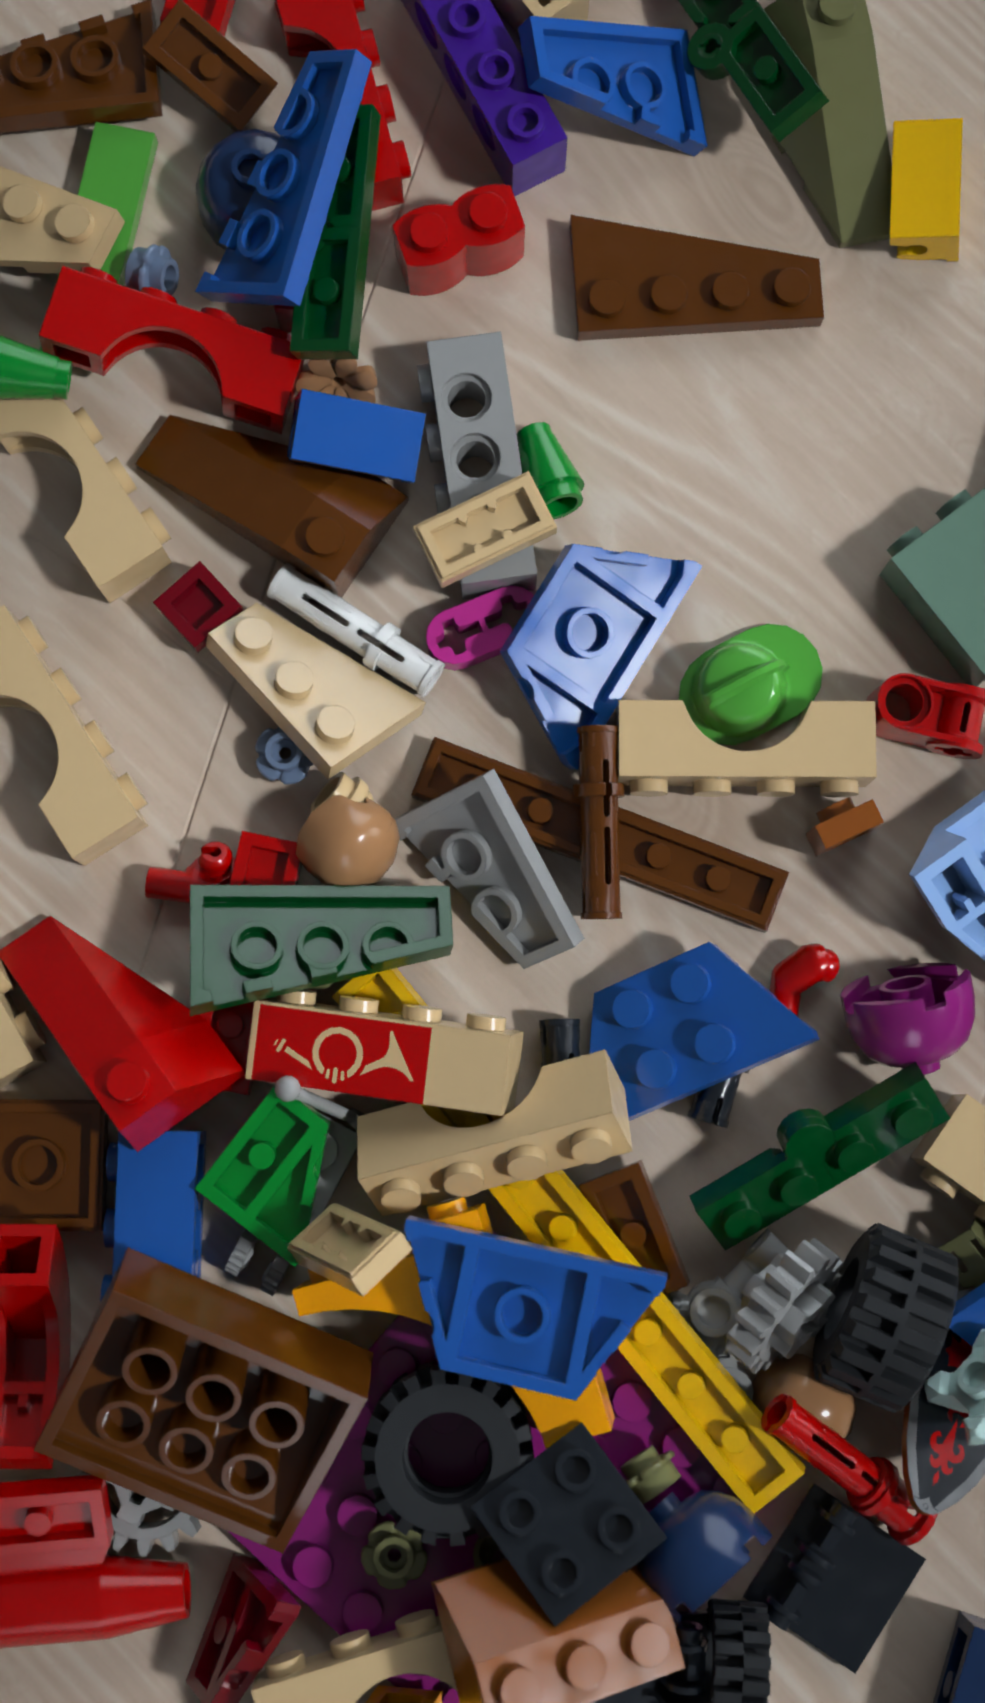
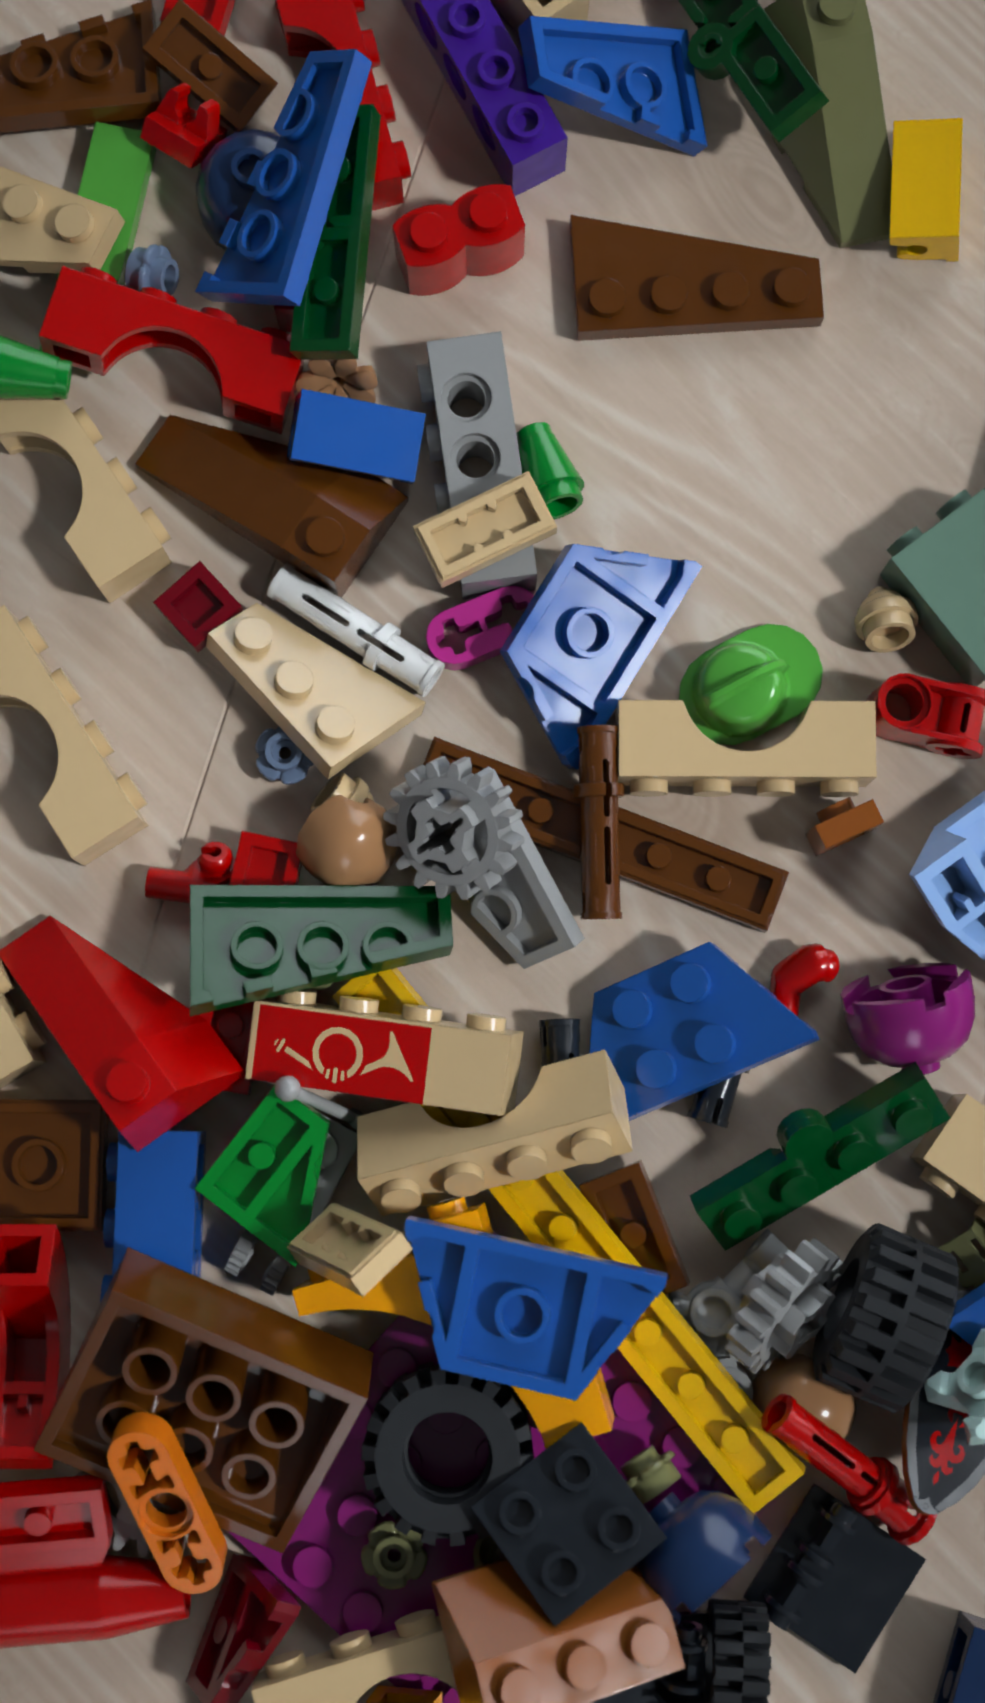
(171, 1475): none -> orange beam
(181, 130): none -> red tile
(480, 846): none -> light grey gear
(886, 620): none -> tan plate

